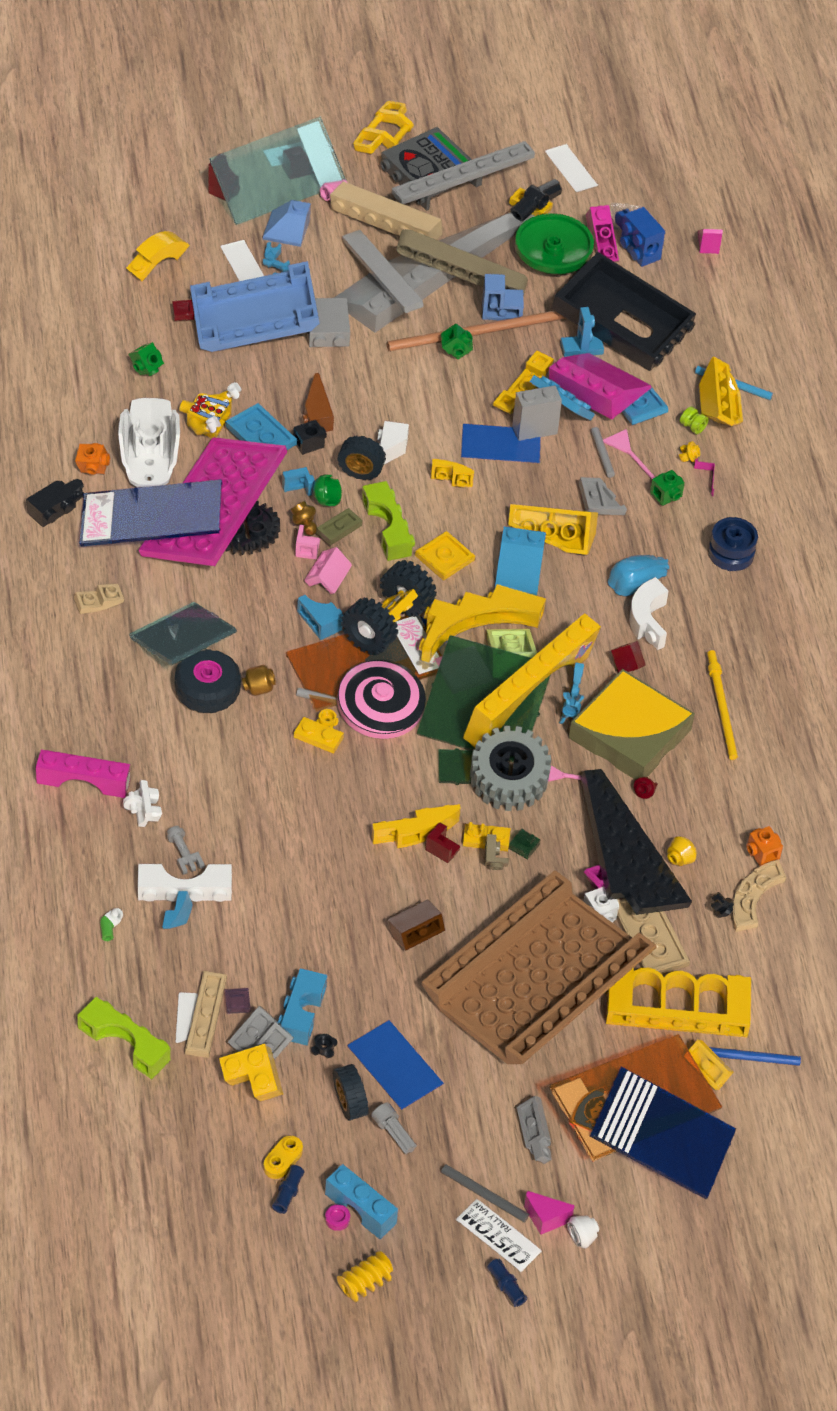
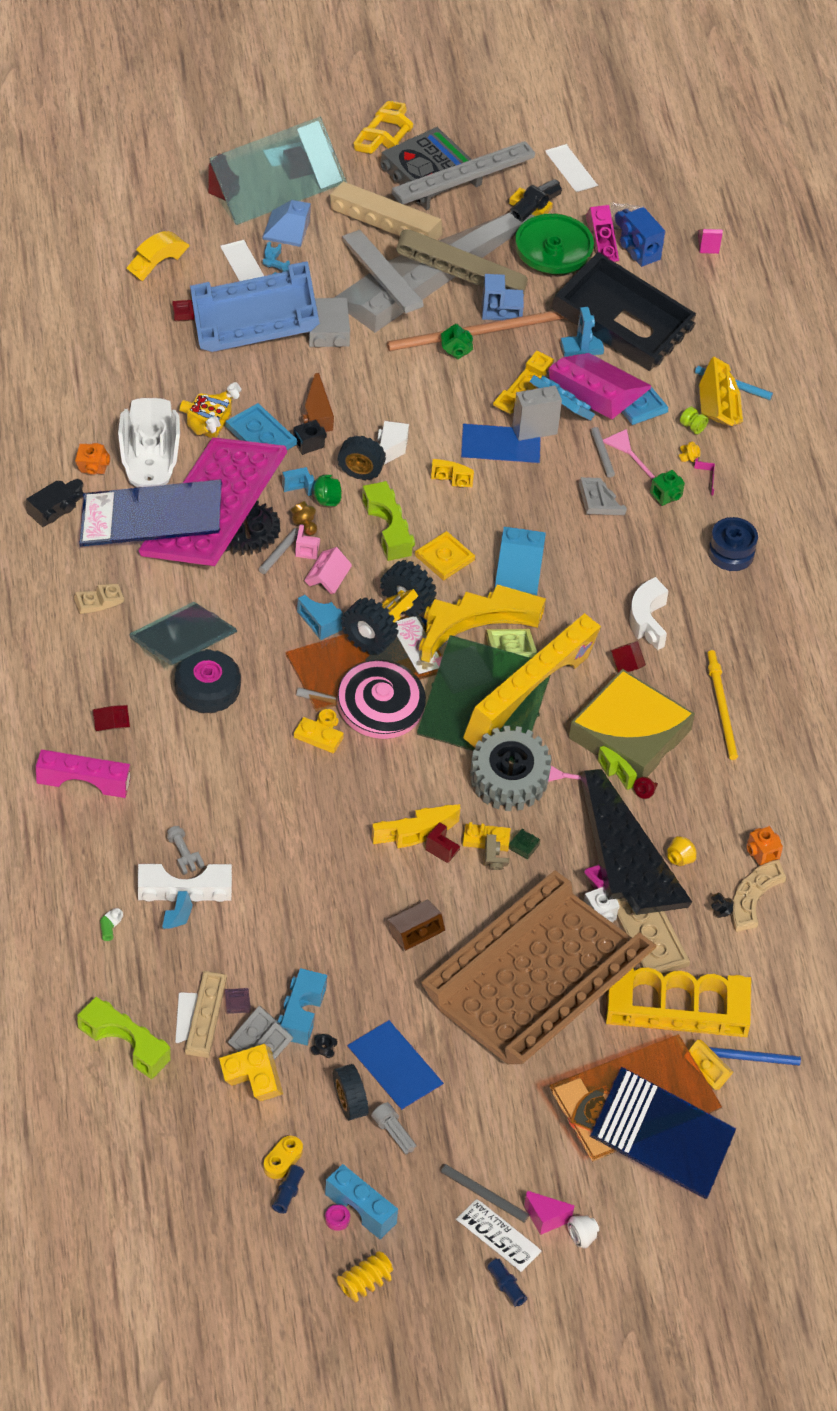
(111, 717): none -> dark red panel
(140, 803): white hips -> none
(146, 359): green brick -> none
(259, 680): pearl gold head -> none
(279, 551): none -> light grey bar
(328, 188): bright pink cone -> none
(339, 526): olive plate -> none
(454, 766): clear green piece -> none
(535, 1129): light grey hinge -> none
(564, 528): yellow wedge -> none
(572, 705): dark azure piece -> none
(615, 764): none -> lime slope
(634, 571): dark azure hair -> none

